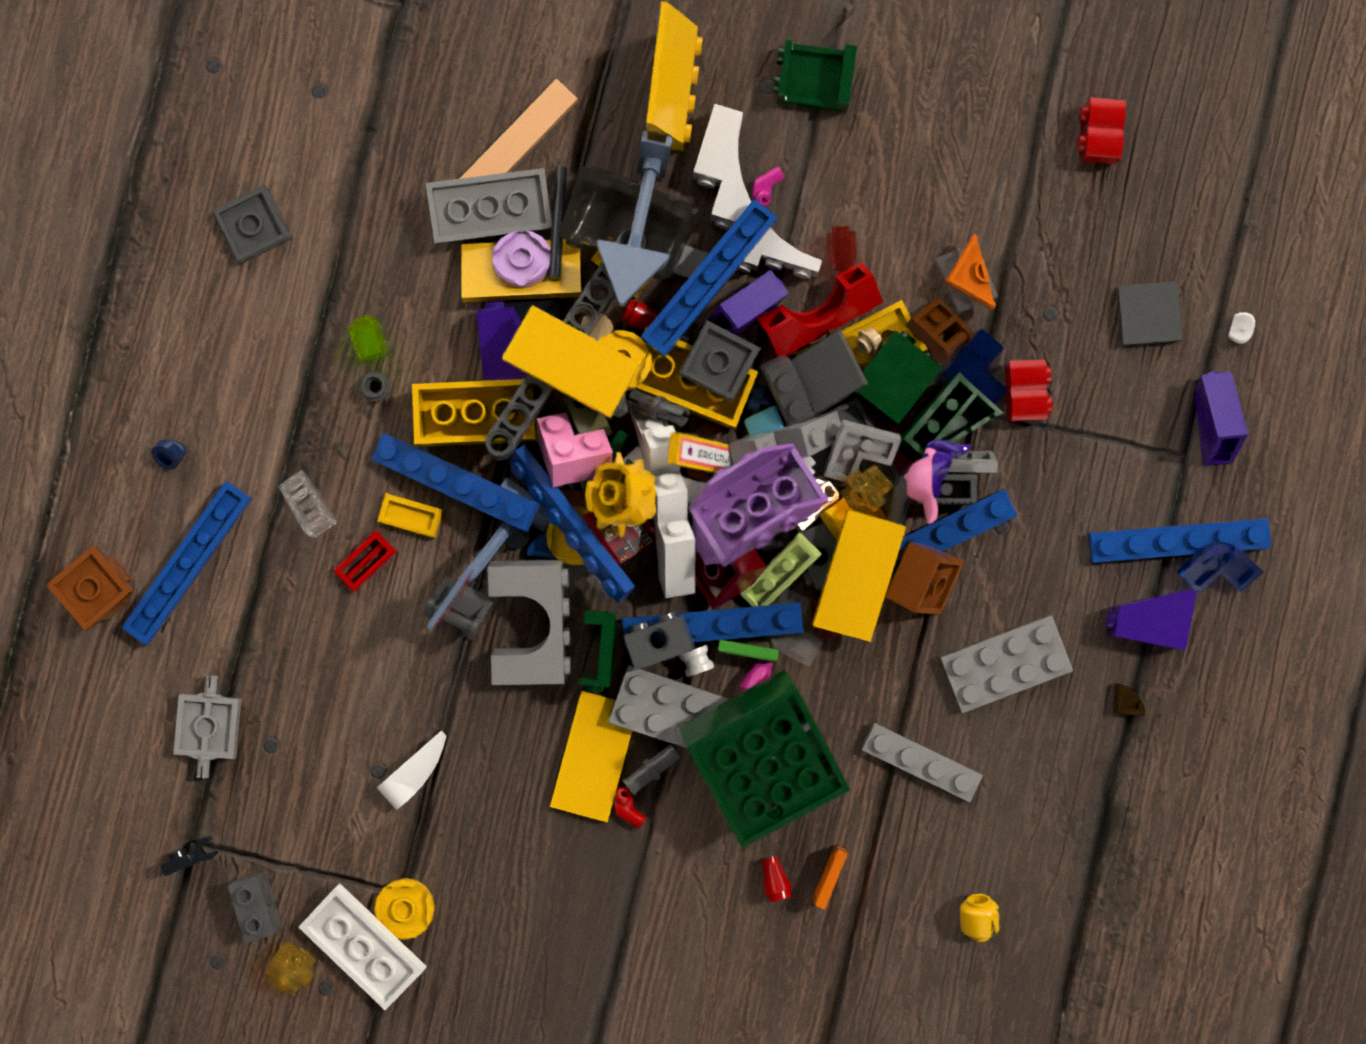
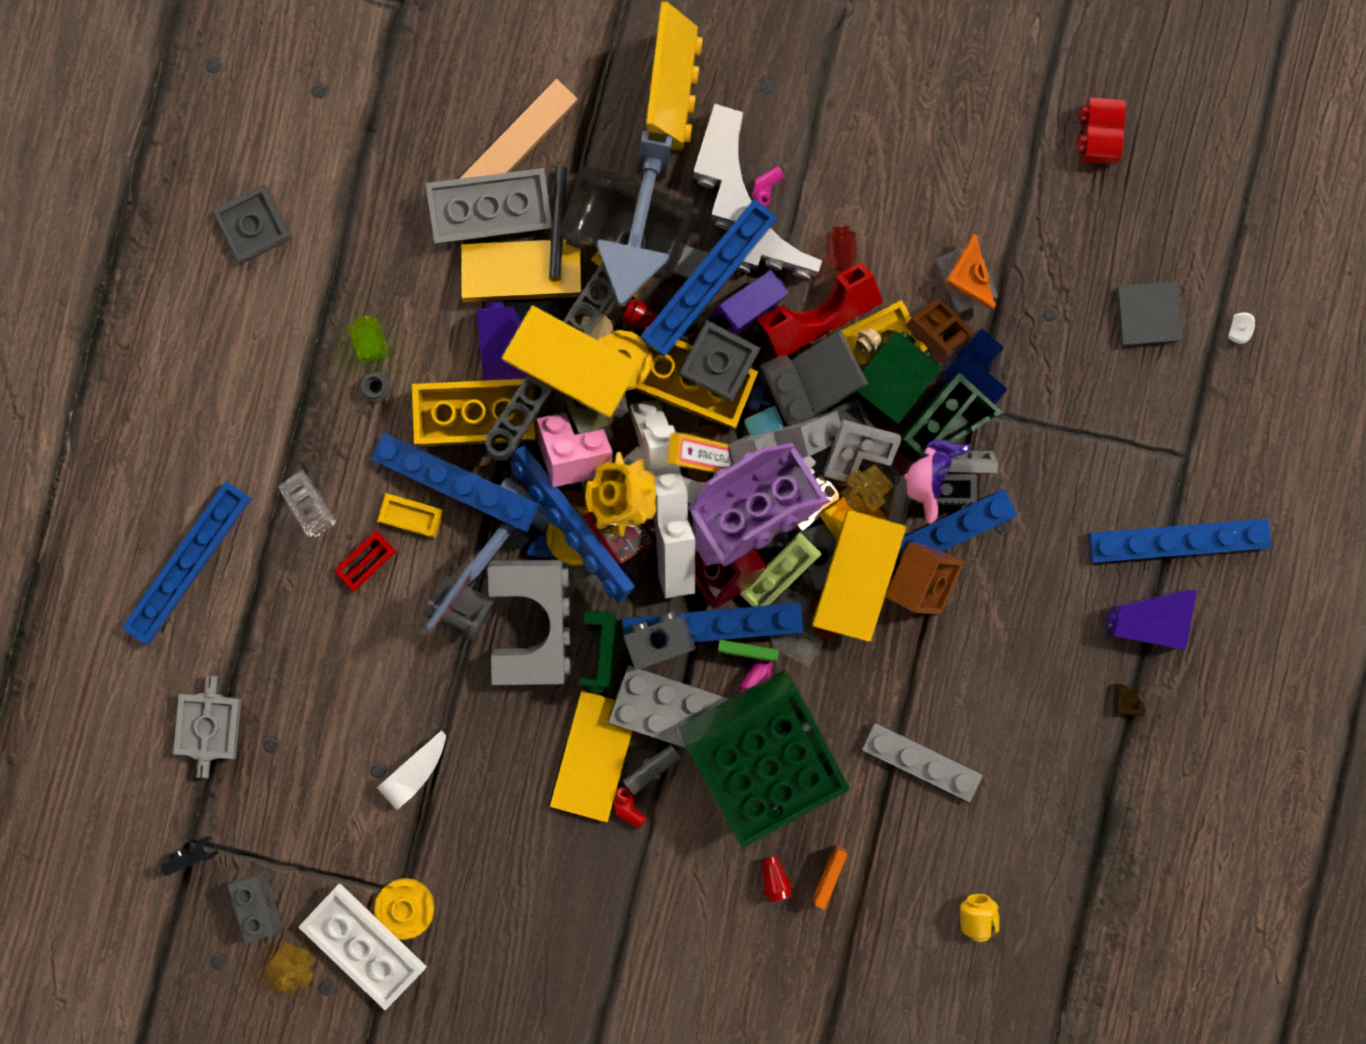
(92, 588): dark orange panel -> none
(168, 453): dark blue tile -> none
(521, 259): lavender tile -> none
(618, 443): dark green tile -> none
(658, 407): dark grey pin -> none
(696, 661): white wheel -> none
(815, 76): dark green panel -> none
(1006, 664): light grey plate -> none
(1027, 390): red brick -> none
(1219, 418): dark purple slope -> none
(1219, 560): clear blue plate -> none

